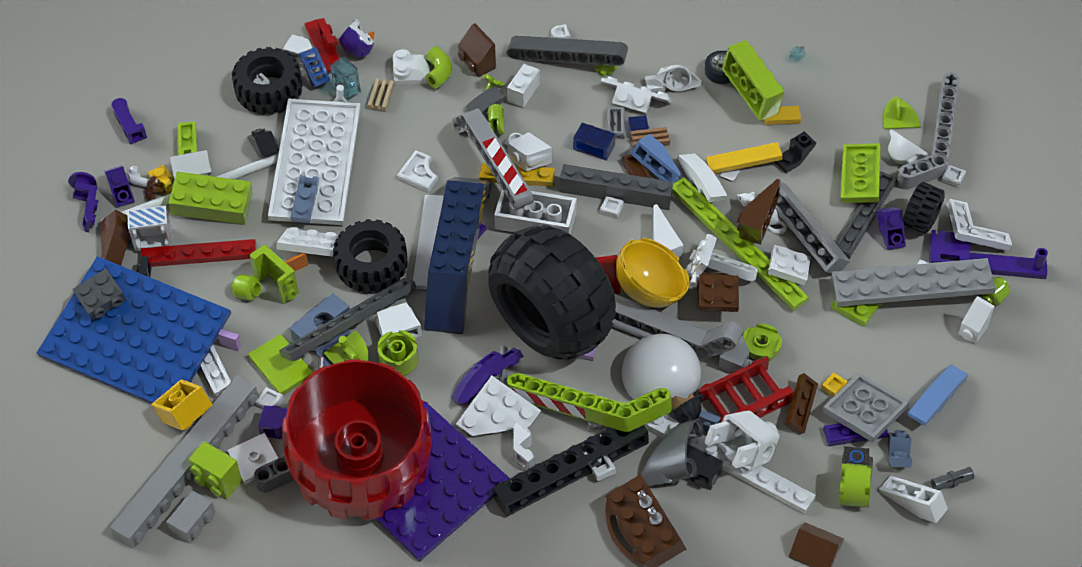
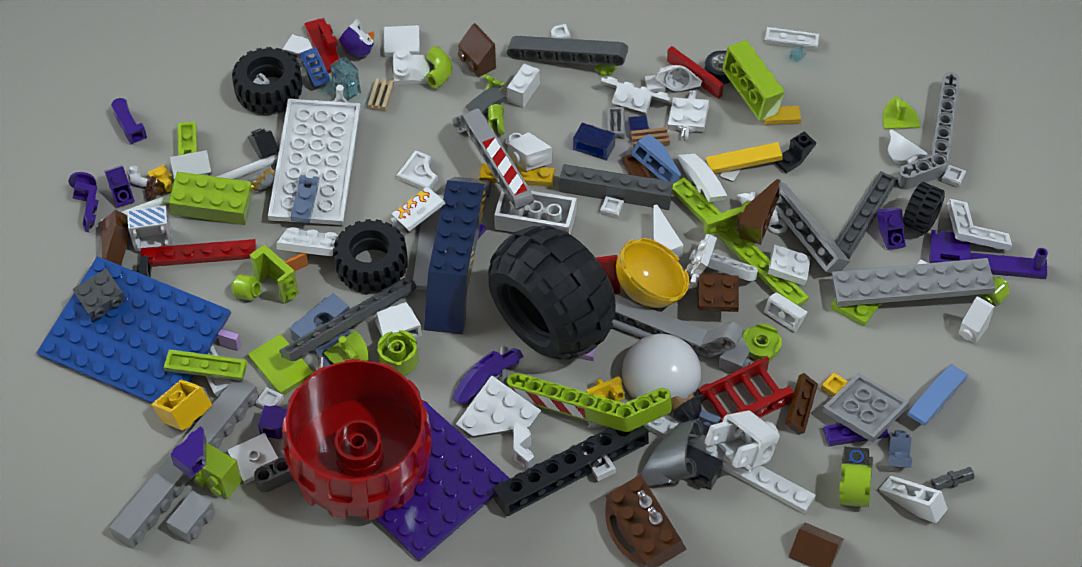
(191, 454): none -> dark purple slope
(205, 365): none -> lime plate
(263, 179): none -> light grey hair
(401, 38): none -> white tile
(417, 209): none -> white door
(610, 389): none -> yellow hips
(688, 114): none -> white plate
(708, 82): none -> red tile
(723, 220): none -> lime plate
(785, 311): none -> white slope
(791, 38): none -> white tile
(860, 173): lime plate -> none

